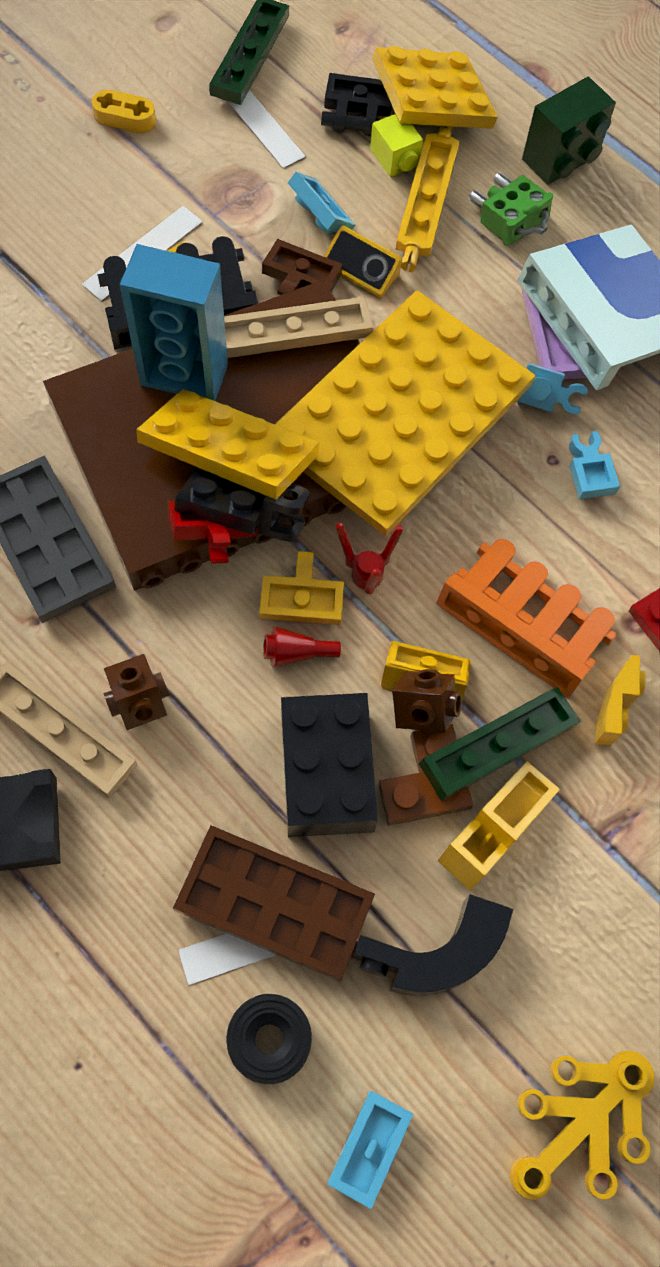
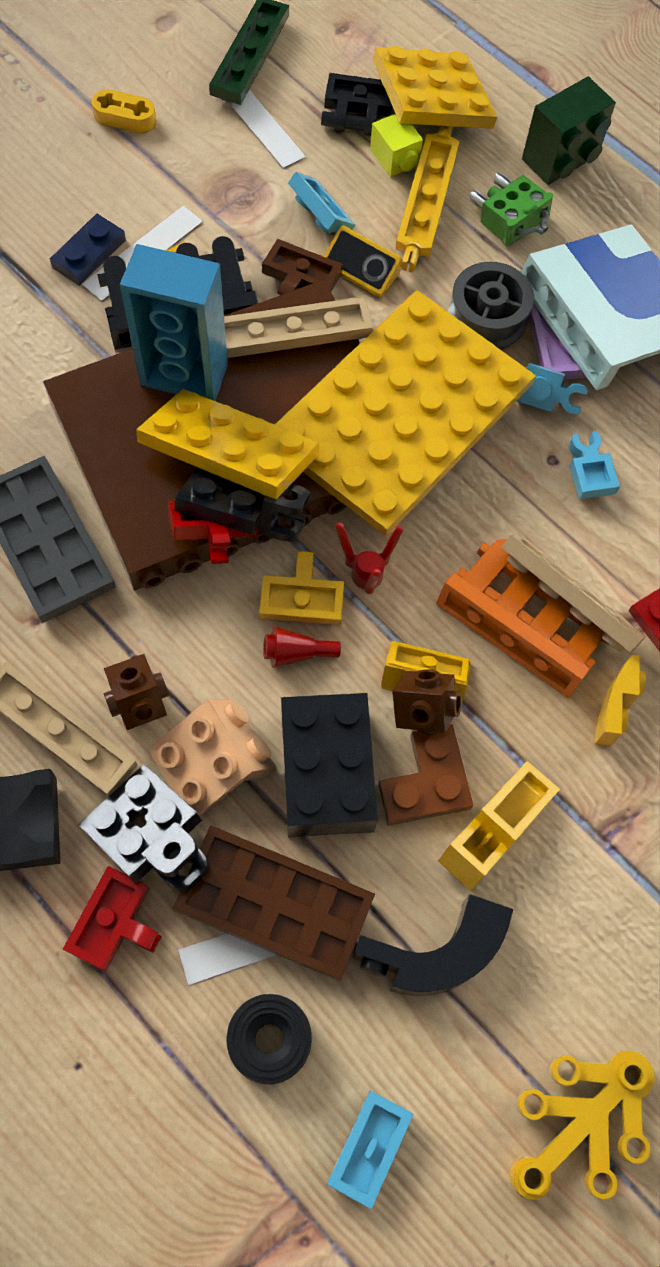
(88, 249): none -> dark blue plate
(109, 920): none -> red plate
(159, 844): none -> plate
(211, 754): none -> light nougat bracket
(493, 301): none -> dark grey wheel
(498, 743): dark green plate -> none
(584, 603): none -> tan plate

